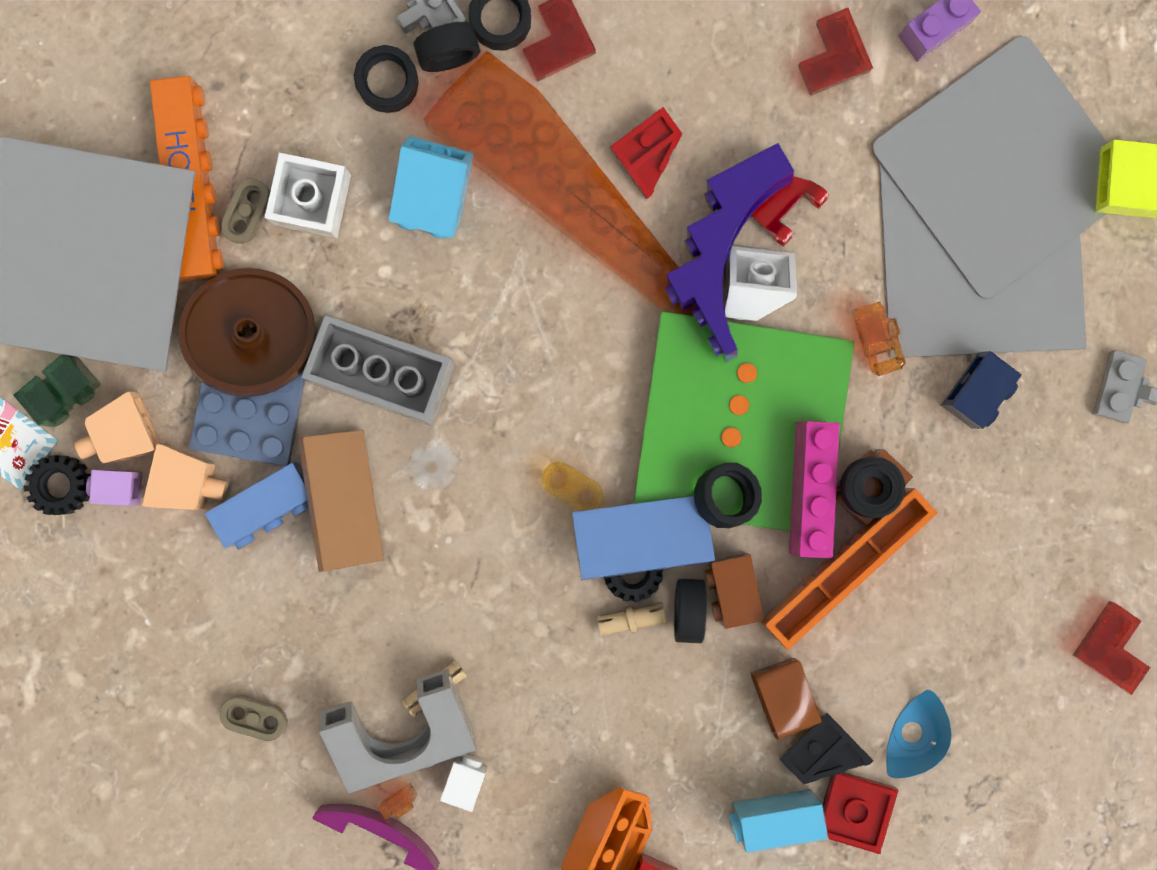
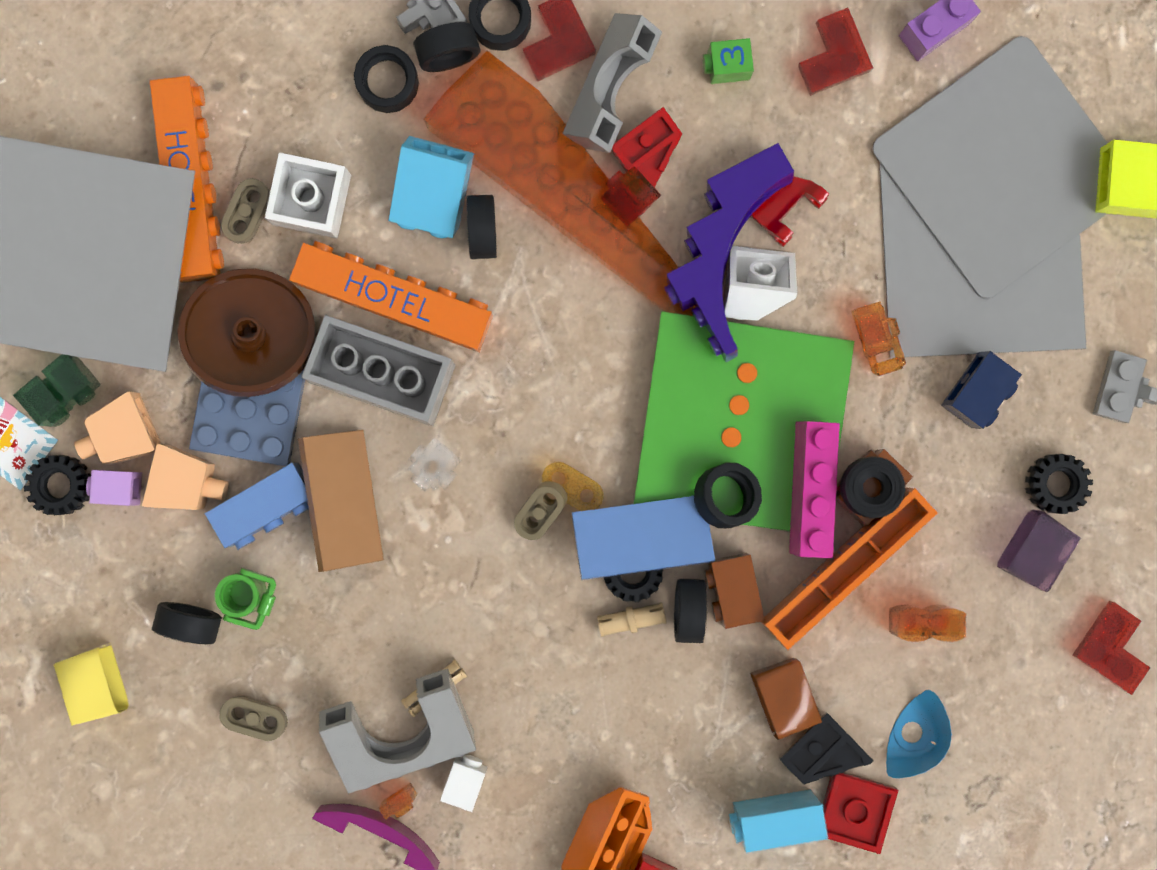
(91, 685): none -> light yellow piece
(186, 623): none -> black tyre
(244, 594): none -> bright green piece
(392, 297): none -> orange brick
(481, 227): none -> black tyre
(542, 509): none -> dark tan plate
(624, 48): none -> light grey arch
(629, 195): none -> clear red brick
(729, 61): none -> bright green brick
(932, 621): none -> clear orange brick
(1038, 550): none -> clear purple piece
(1078, 483): none -> black tyre

